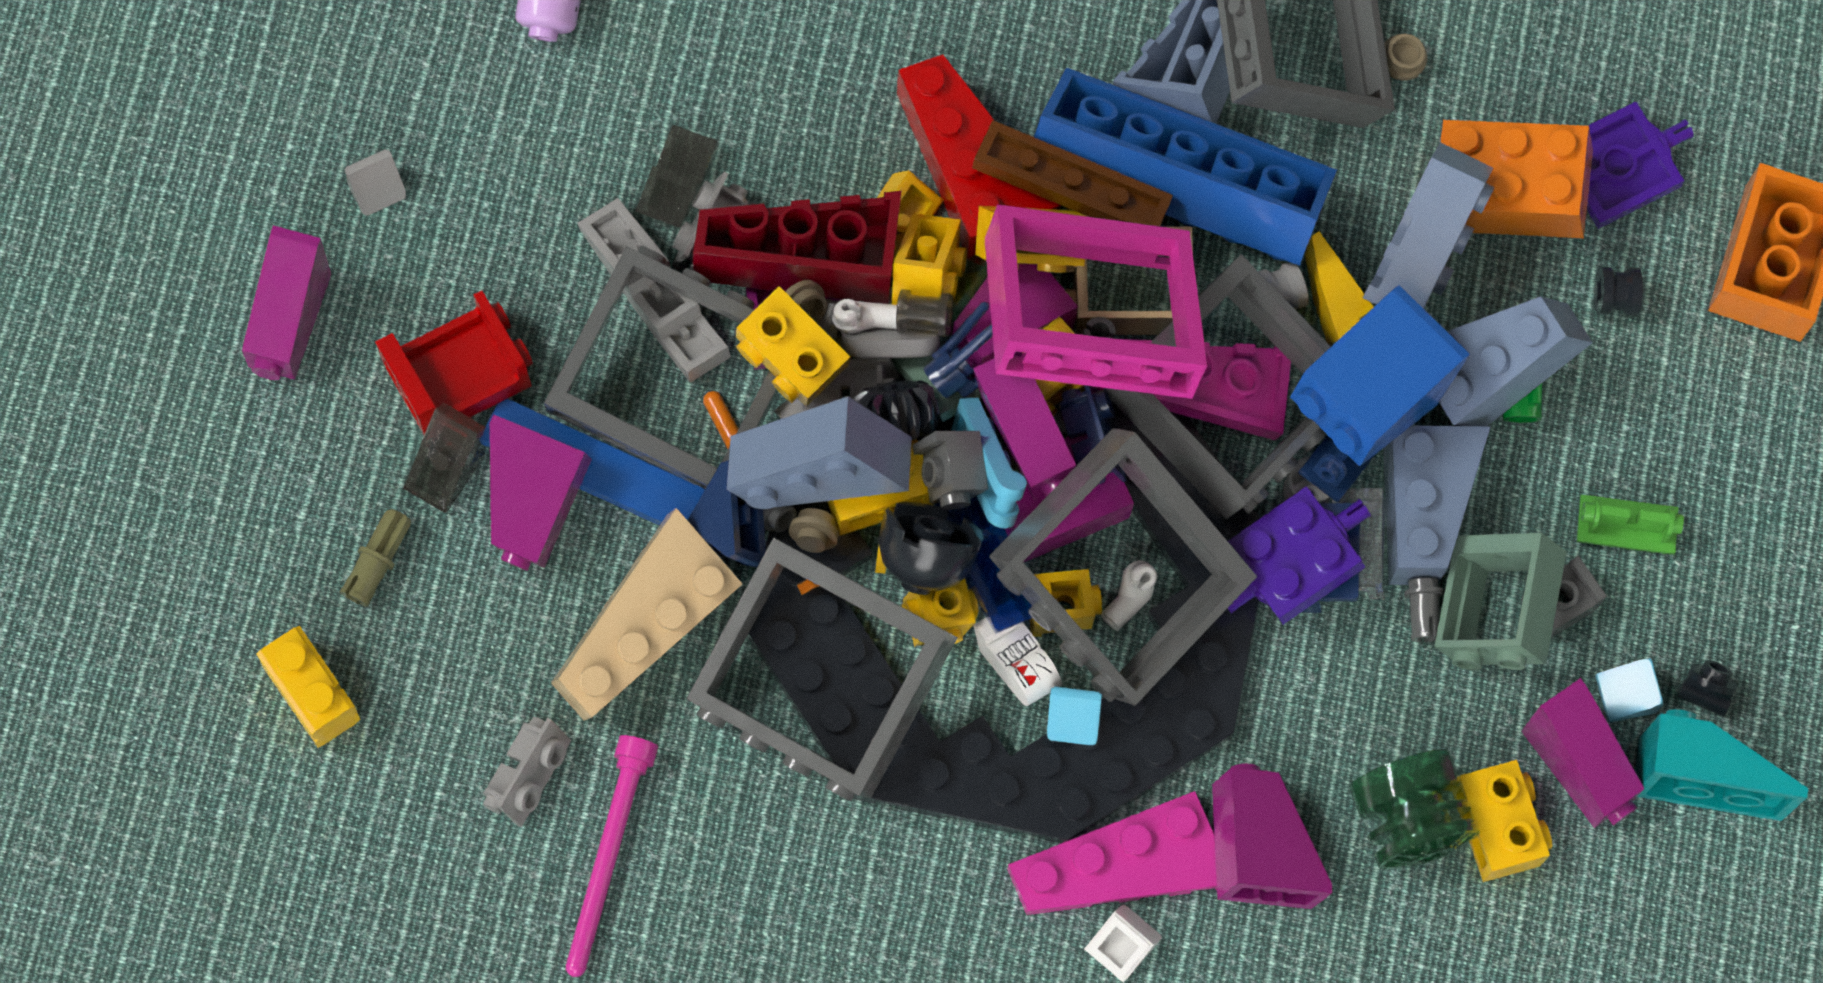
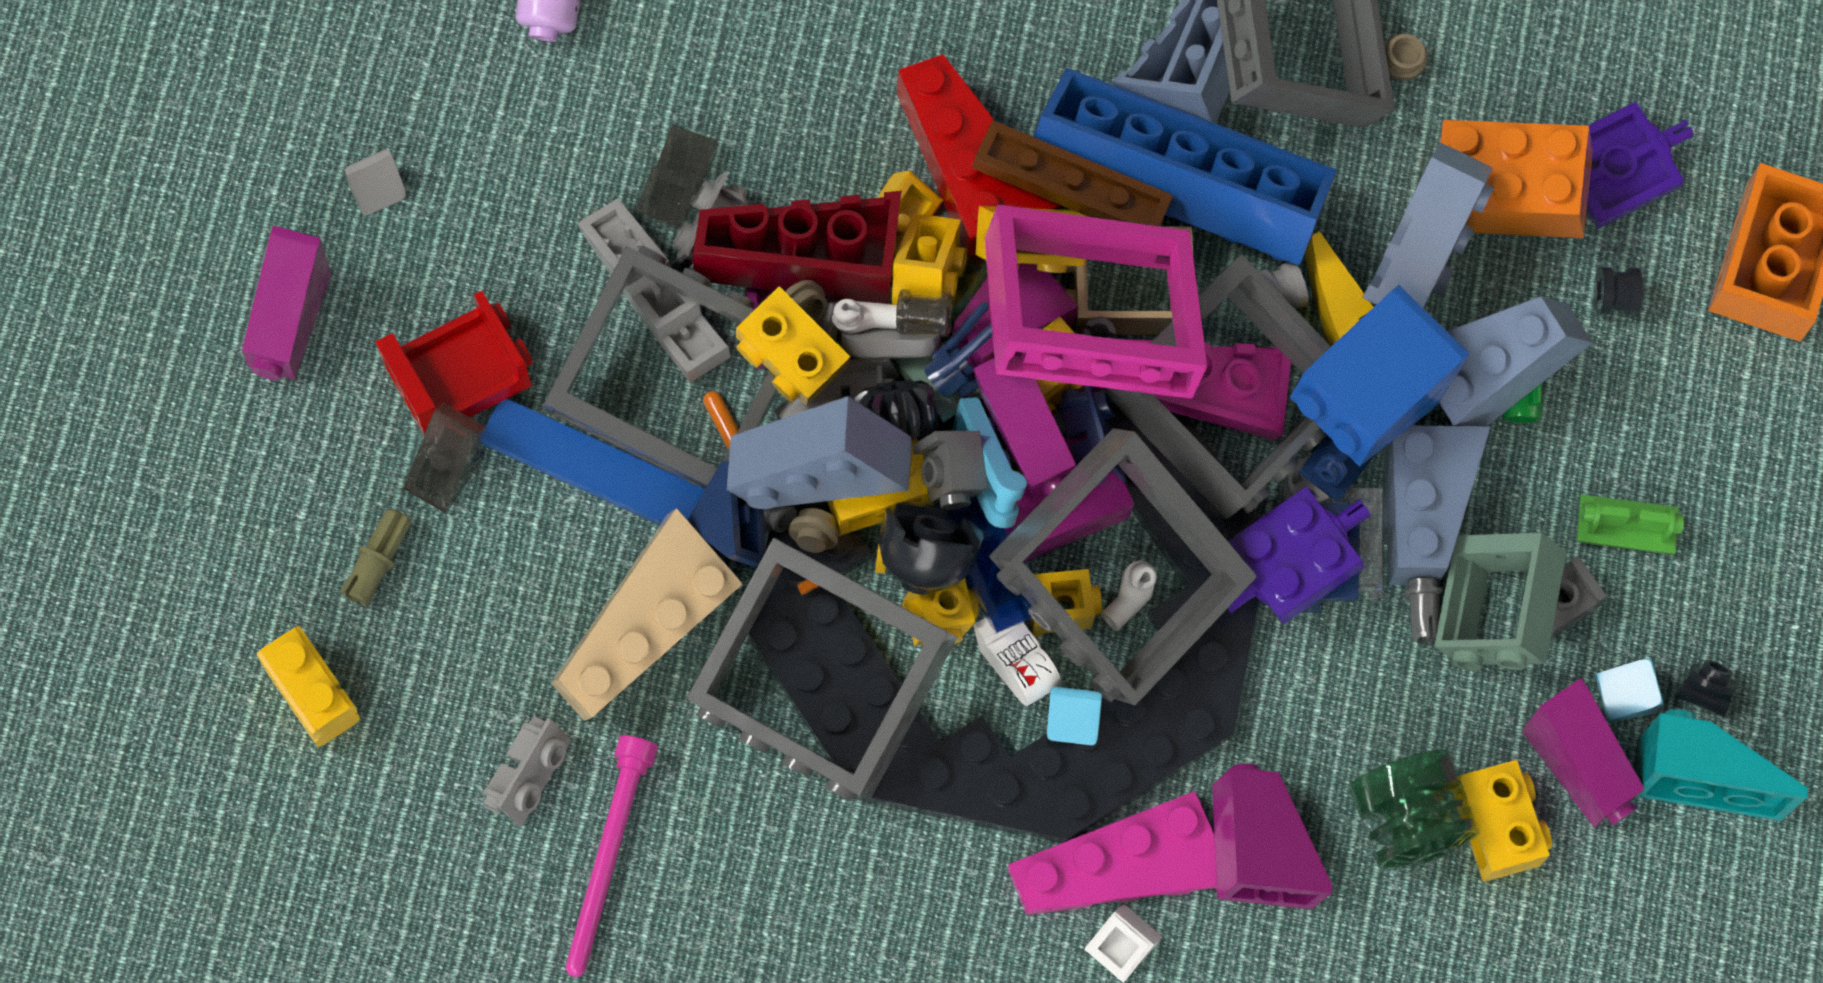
(530, 491): magenta slope -> none

